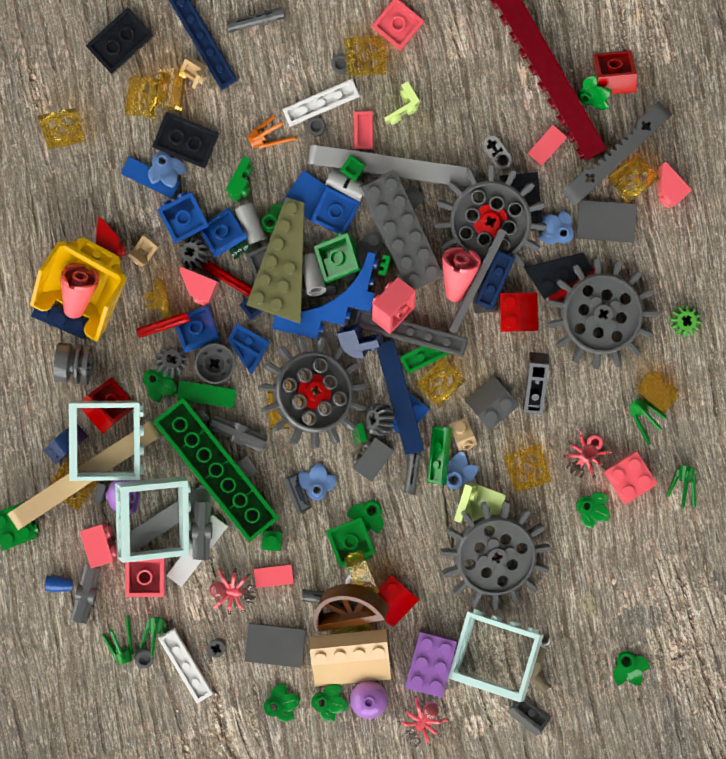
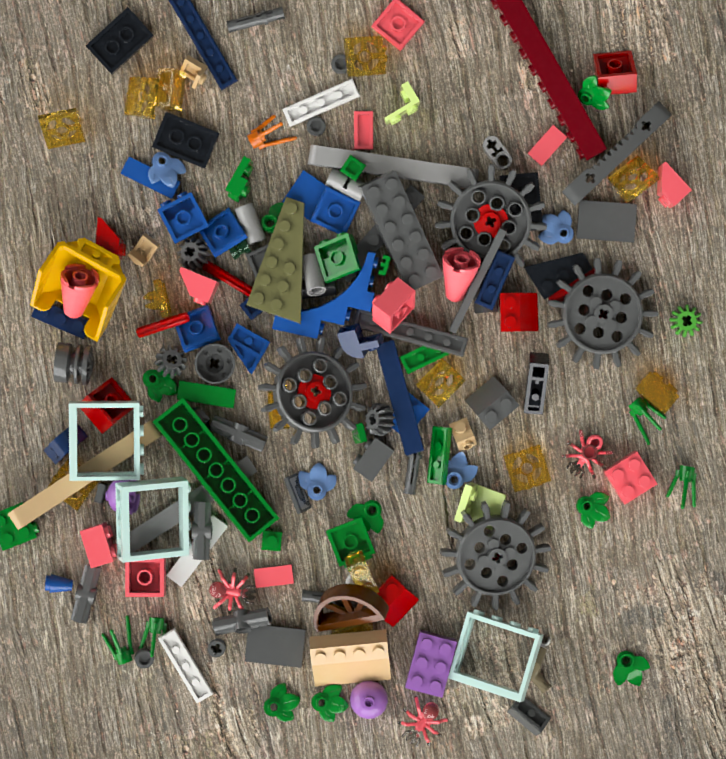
(242, 621): none -> dark grey piece

